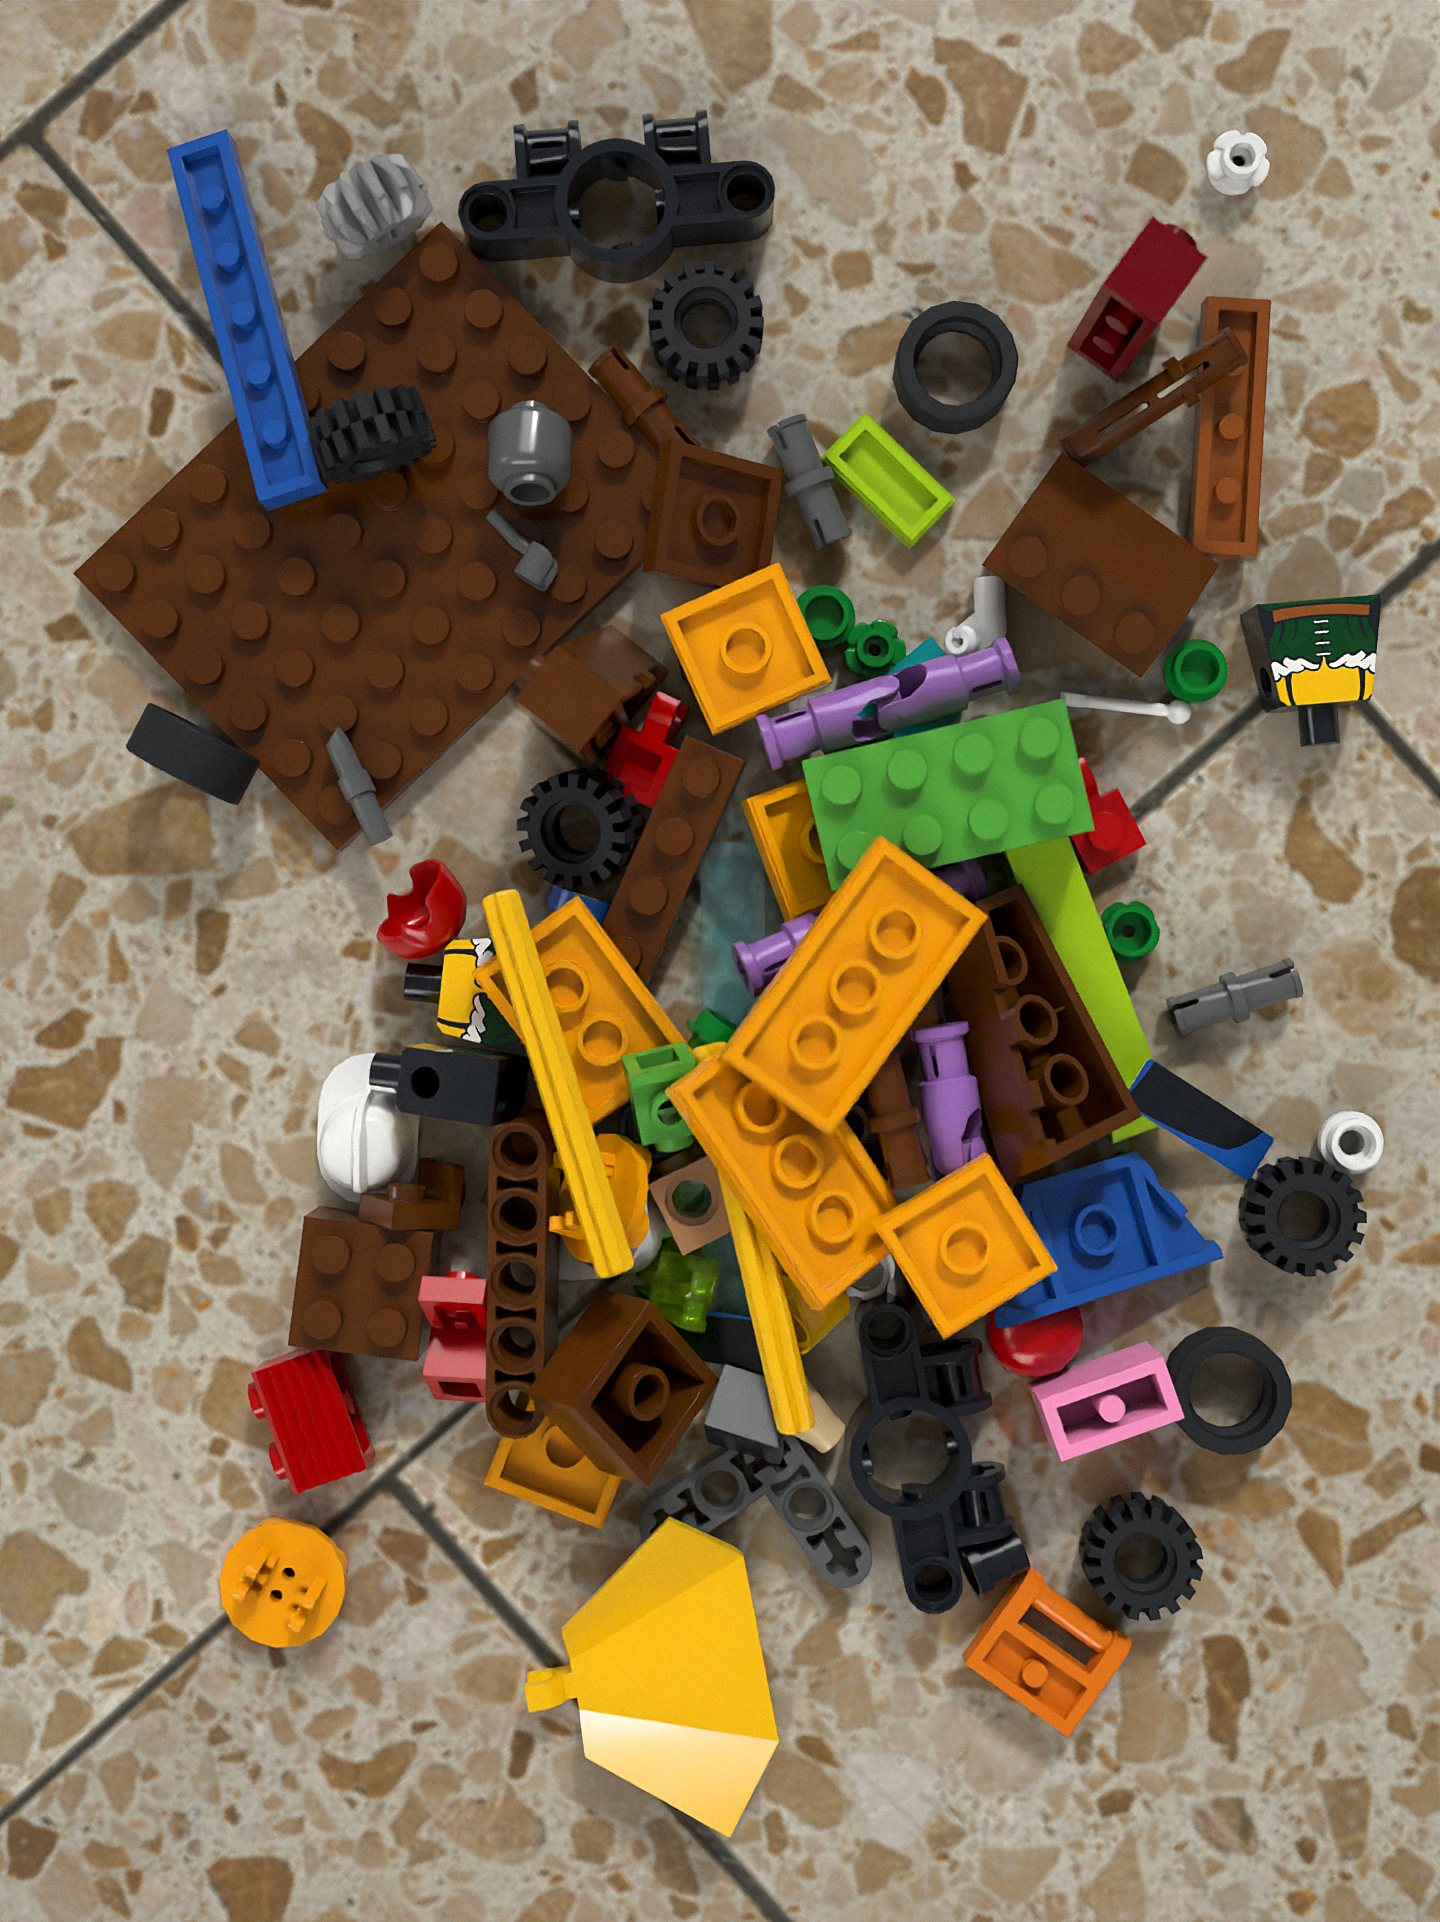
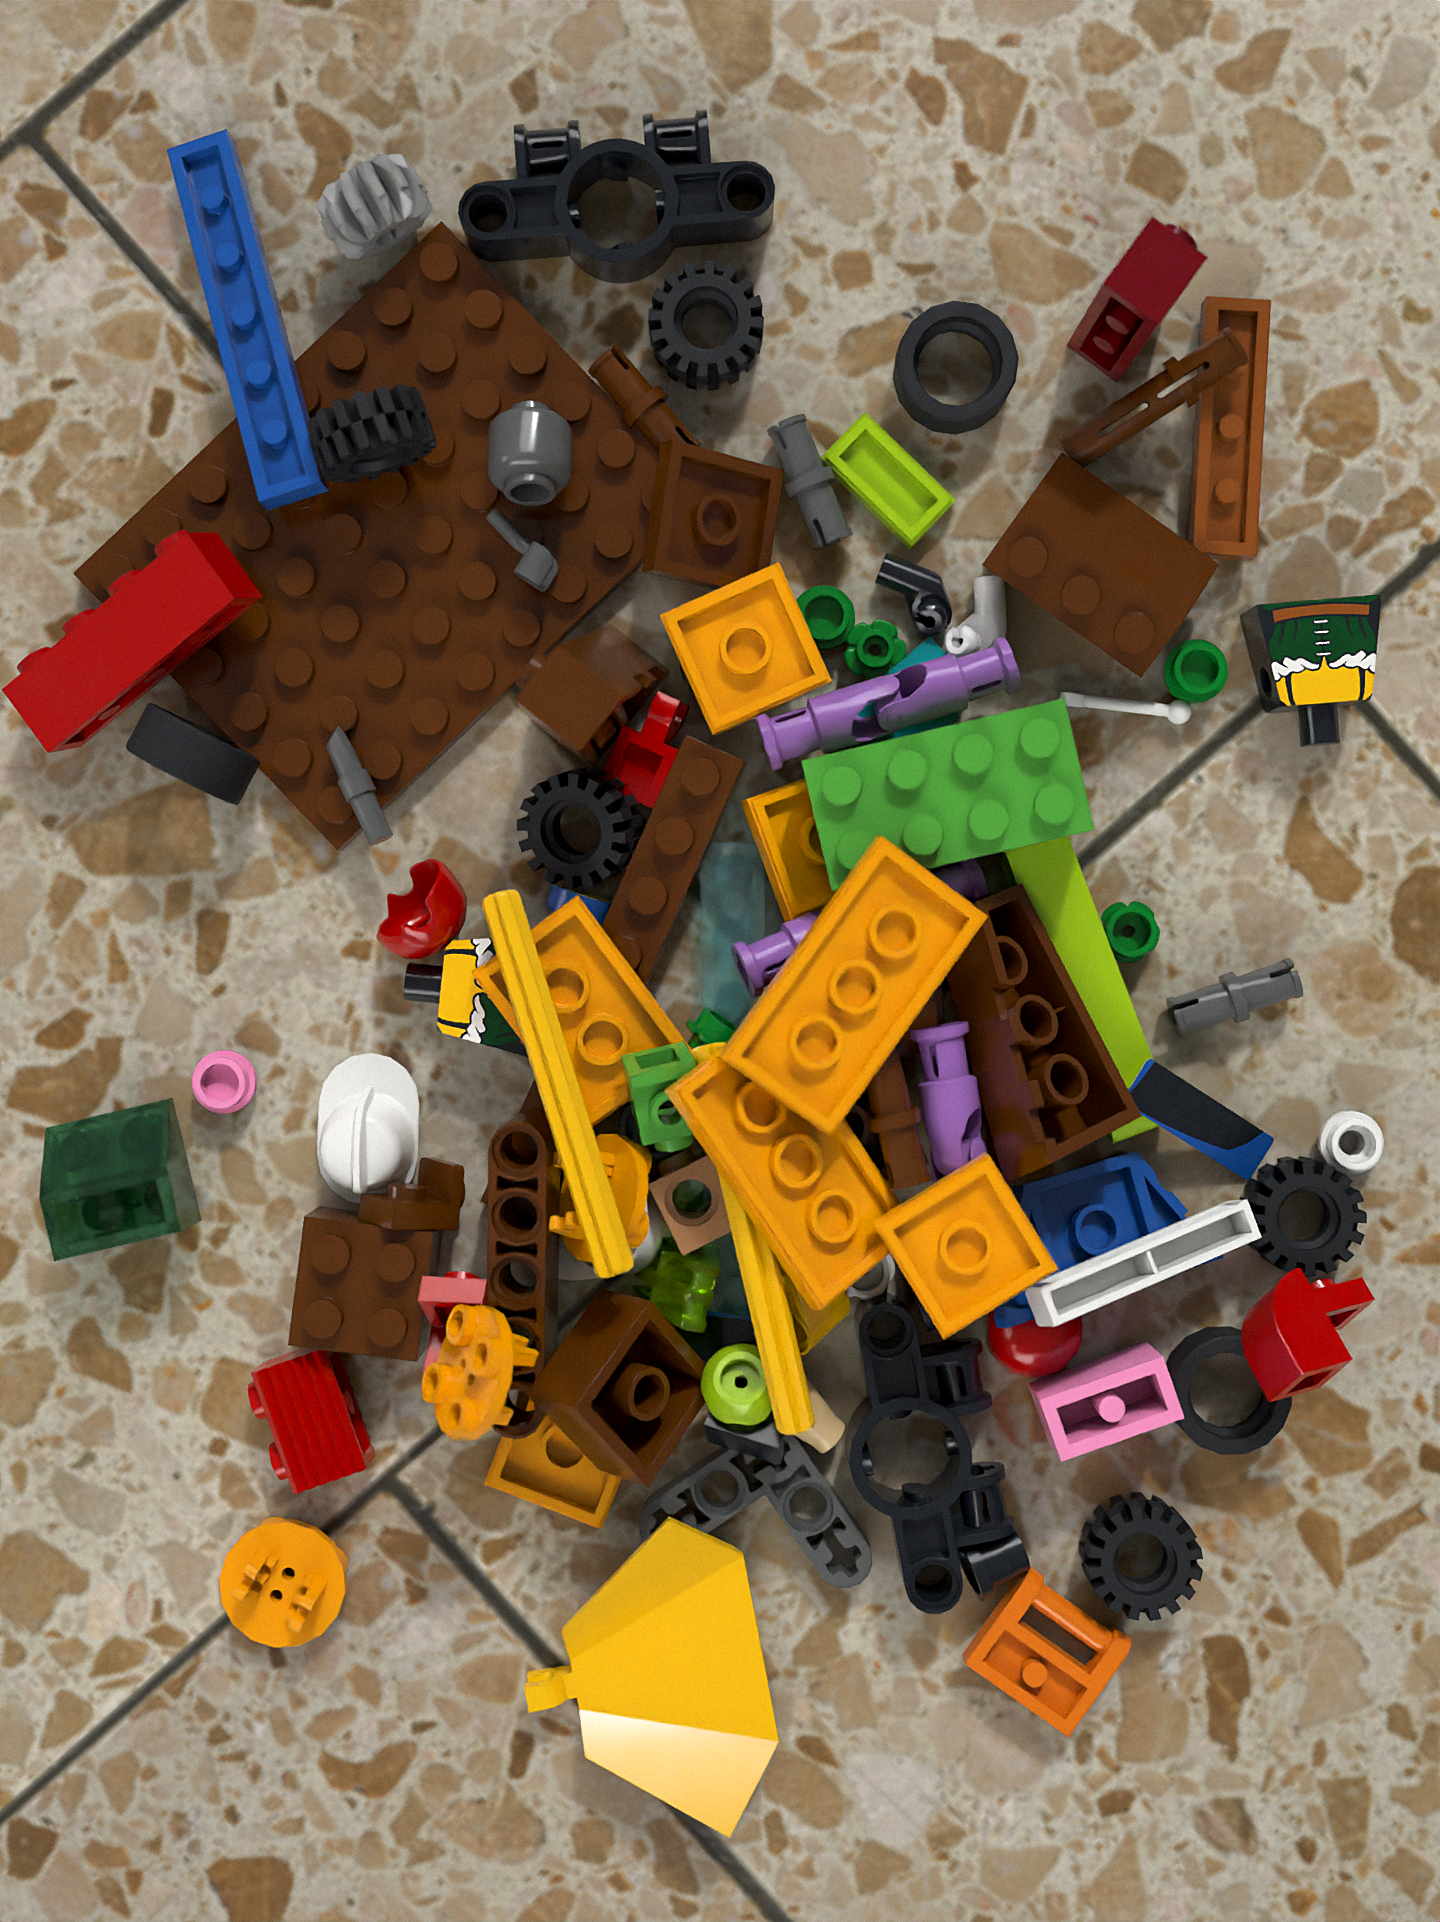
(116, 1180): none -> clear green slope
(131, 639): none -> red brick
(224, 1081): none -> bright pink plate
(473, 1085): black torso -> none
(474, 1372): none -> light orange plate
(721, 1395): none -> lime plate
(923, 593): none -> black arm
(1114, 827): red plate -> none
(1142, 1262): none -> white piece
(1225, 174): white plate -> none
(1294, 1336): none -> red brick

